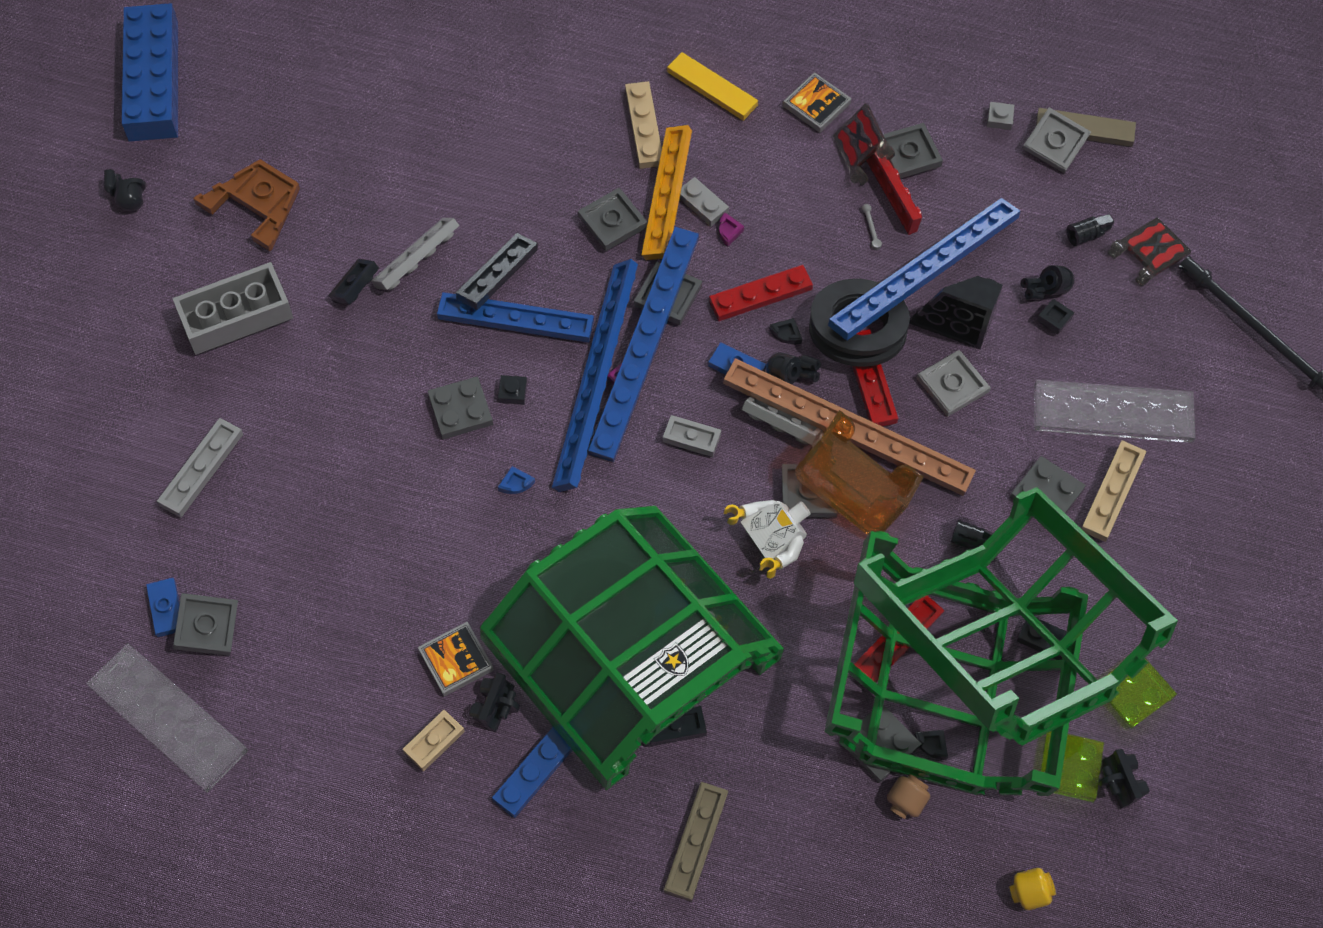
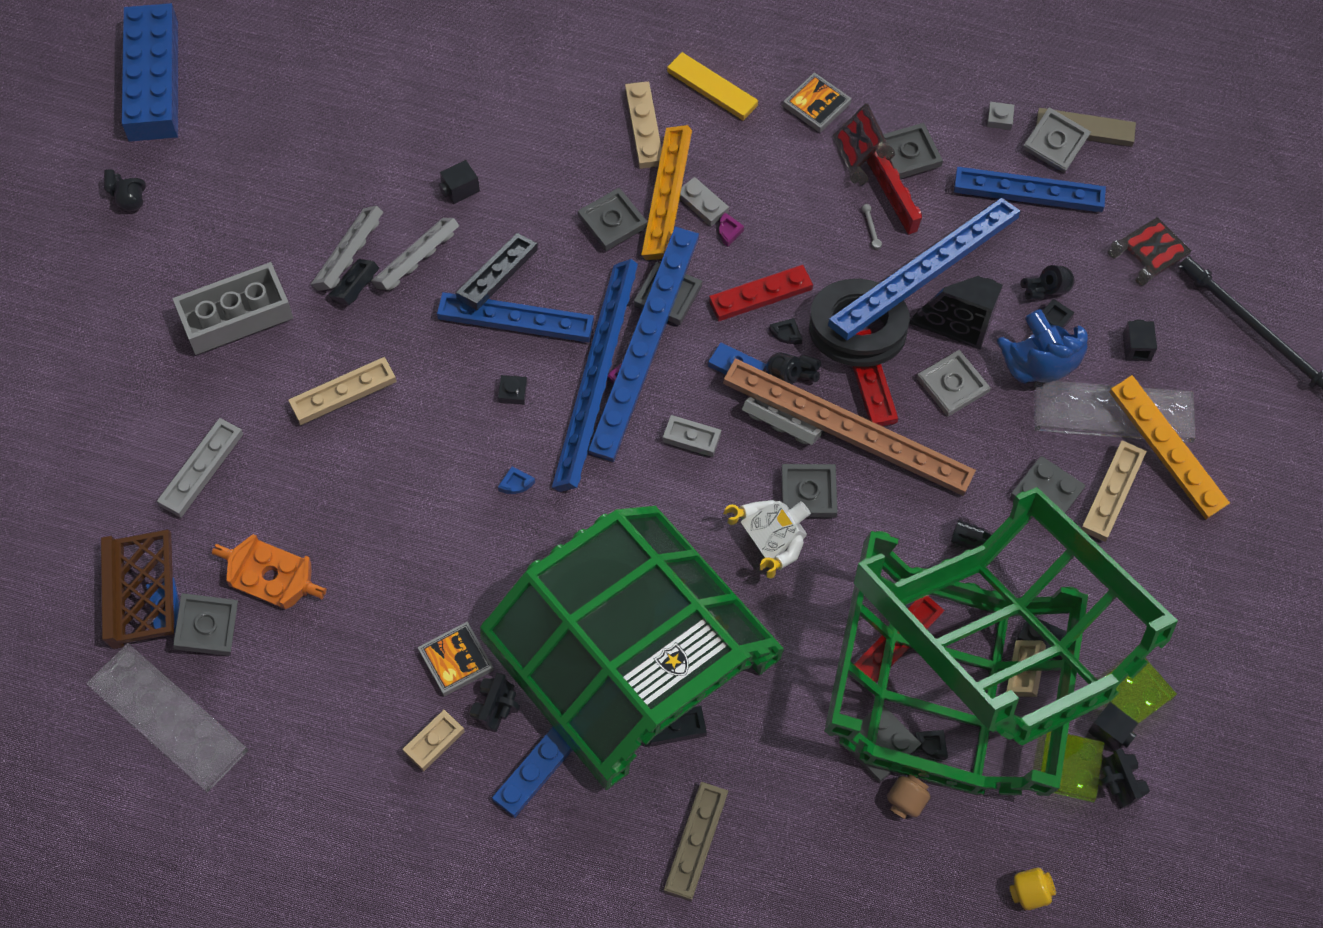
(114, 586): none -> reddish brown fence
(254, 558): none -> orange plate
(261, 191): dark orange wing -> none
(342, 390): none -> tan plate
(351, 242): none -> light grey plate
(459, 182): none -> black brick
(460, 407): dark grey plate -> none
(853, 480): clear orange windscreen -> none
(1027, 682): none -> tan plate
(1030, 189): none -> blue plate
(1047, 353): none -> blue piece
(1088, 229): black hinge -> none
(1114, 728): none -> black brick
(1139, 340): none -> black brick
(1169, 447): none -> light orange plate

